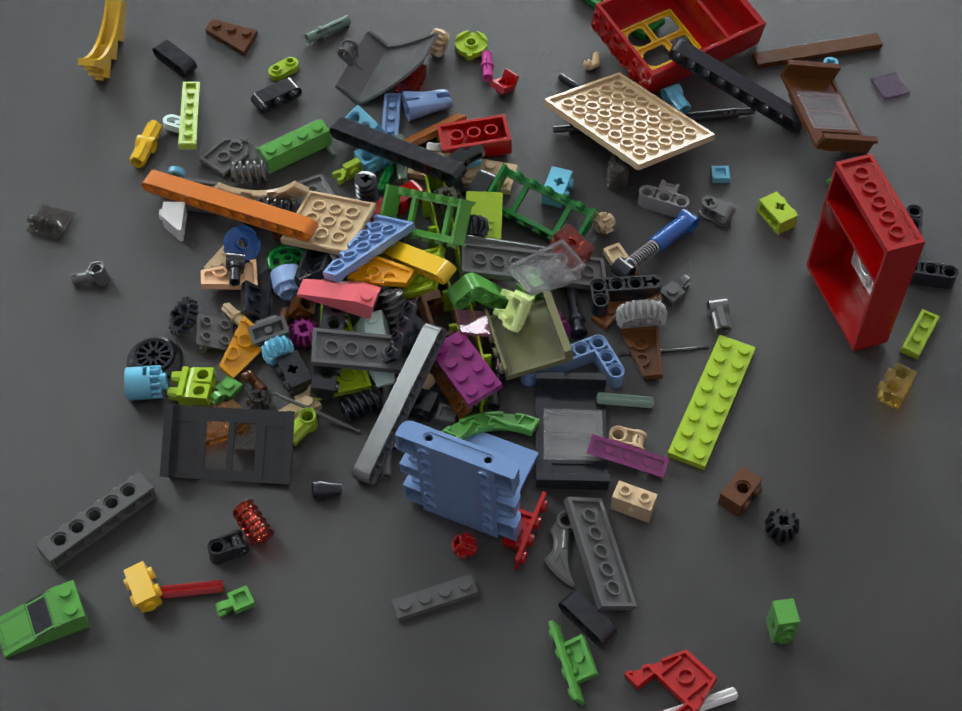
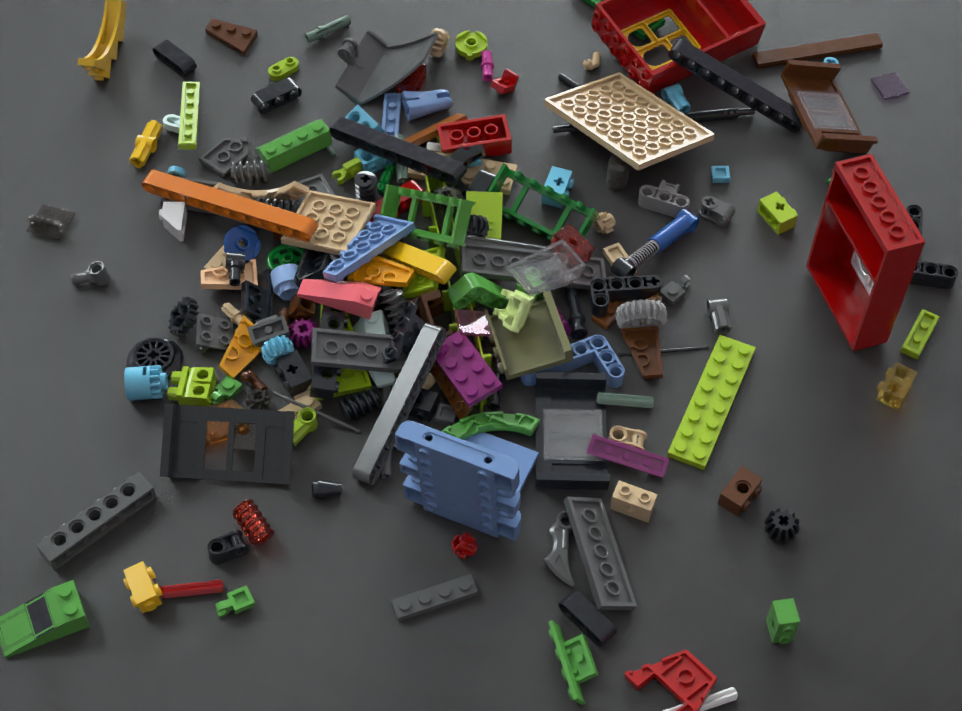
(529, 523): red bracket -> none

